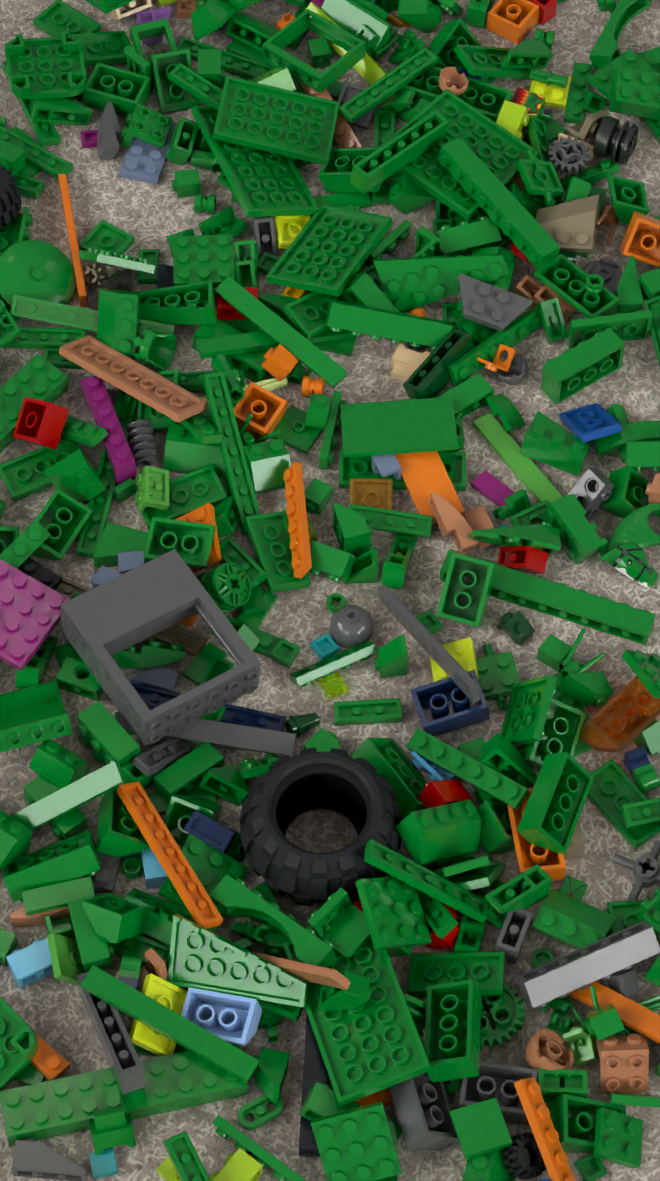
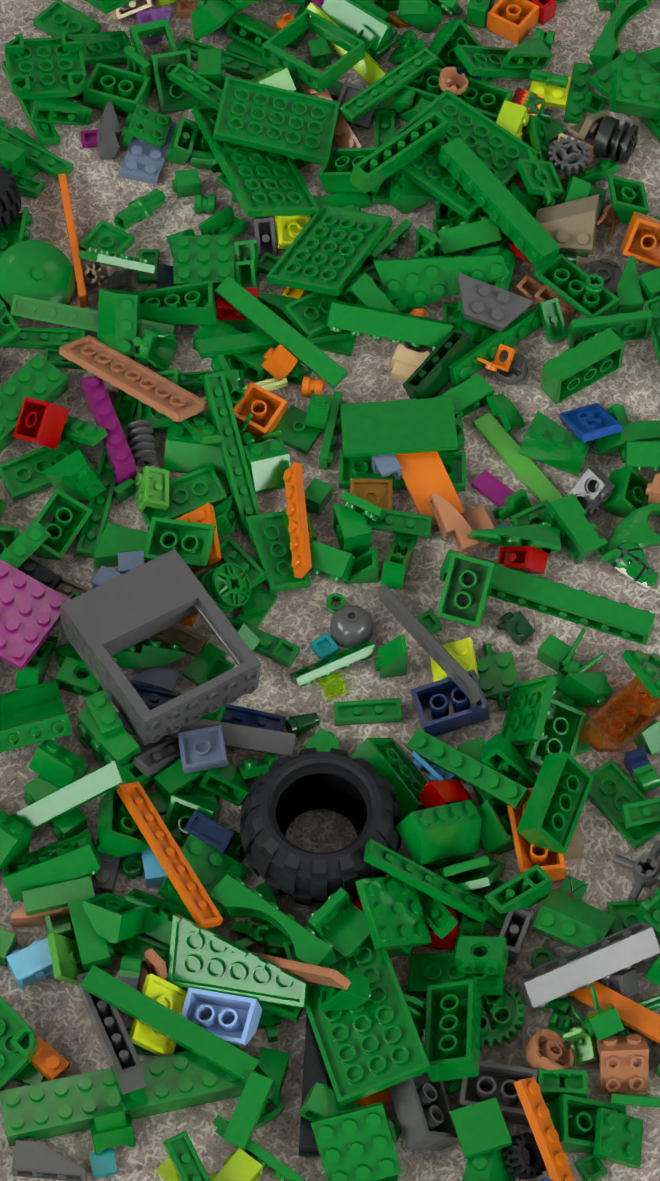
(103, 713): none -> green plate
(139, 209): none -> green piece
(202, 749): none -> sand blue tile
(248, 1110): none -> green tile
(369, 510): none -> green plate
(482, 955): none -> green brick

